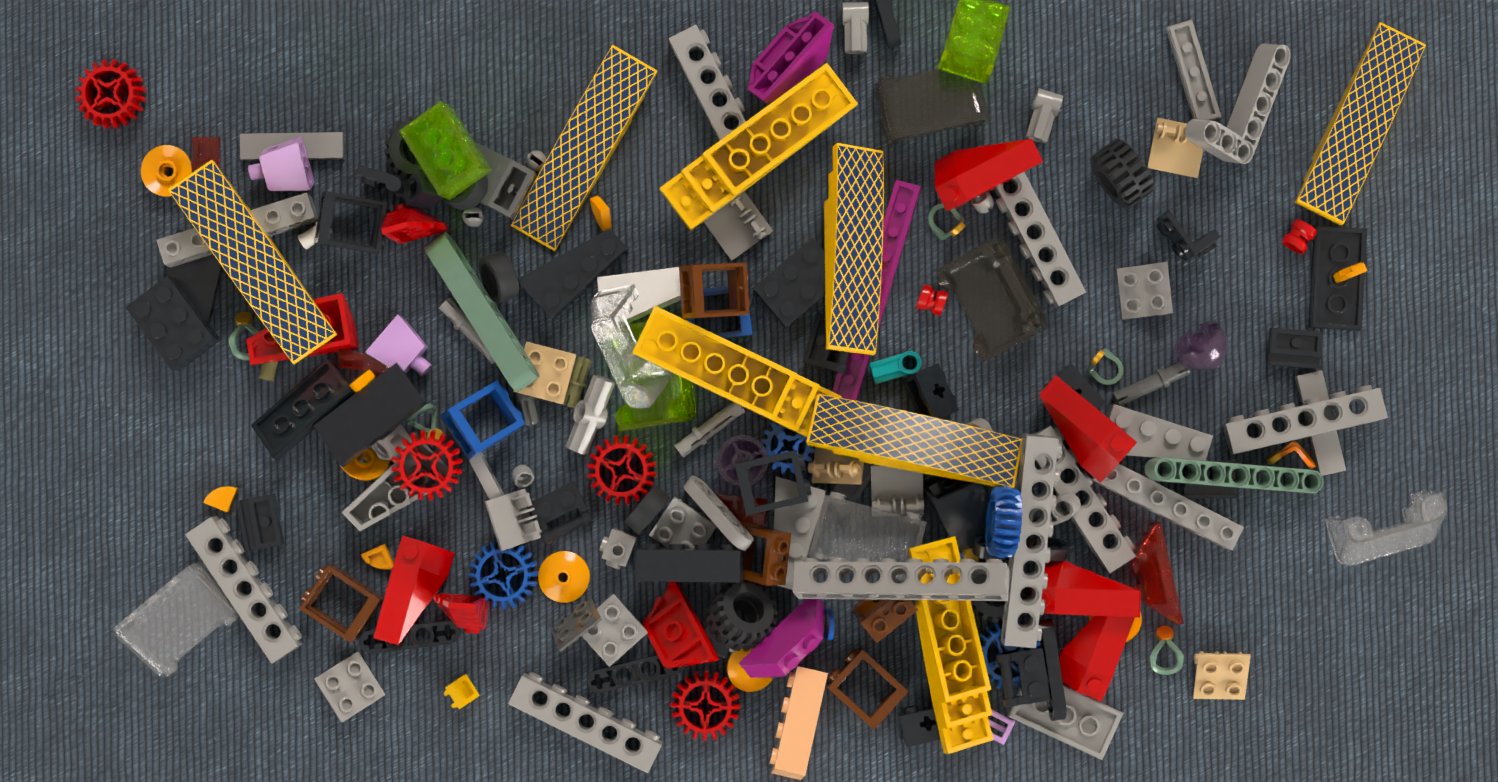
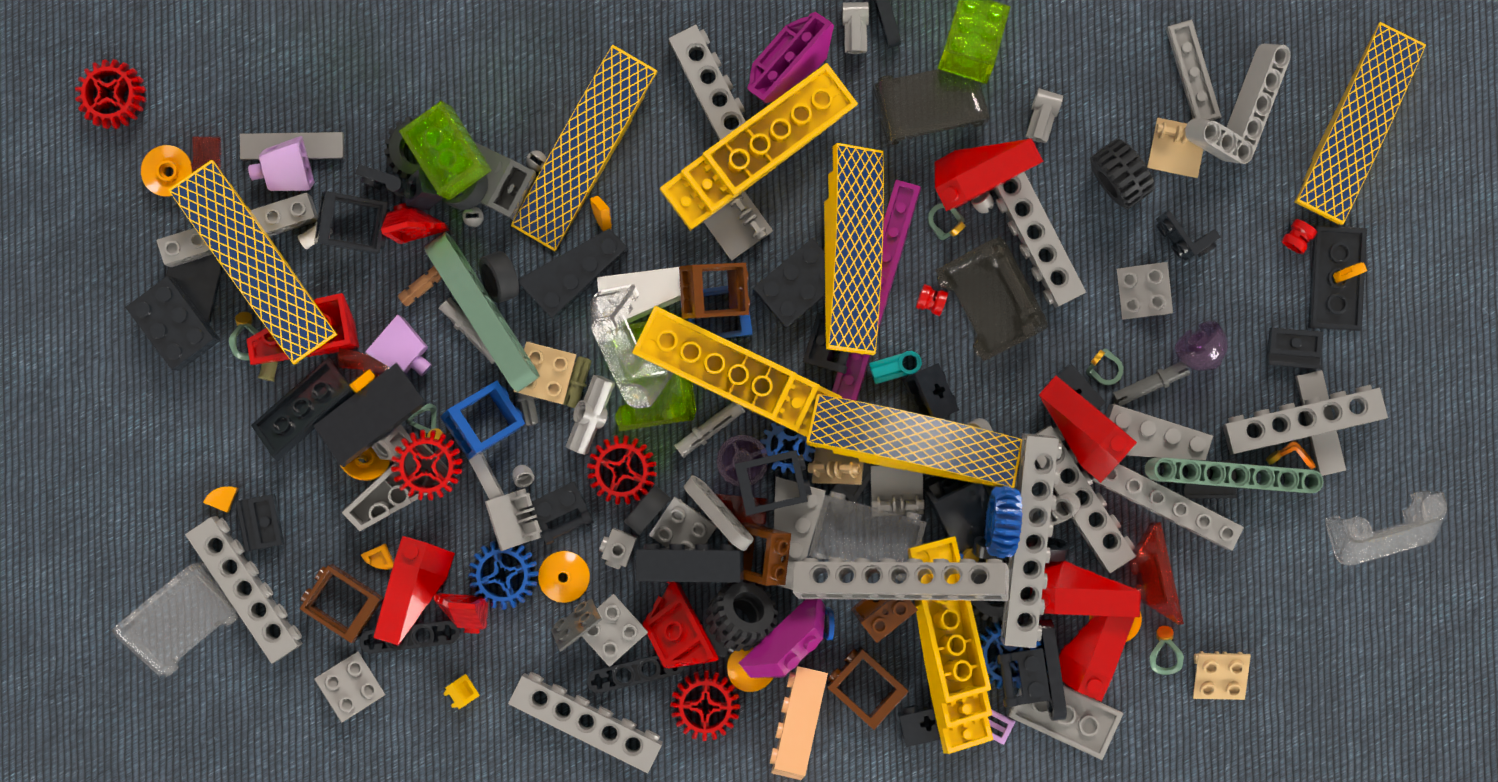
(419, 286): none -> medium nougat axle

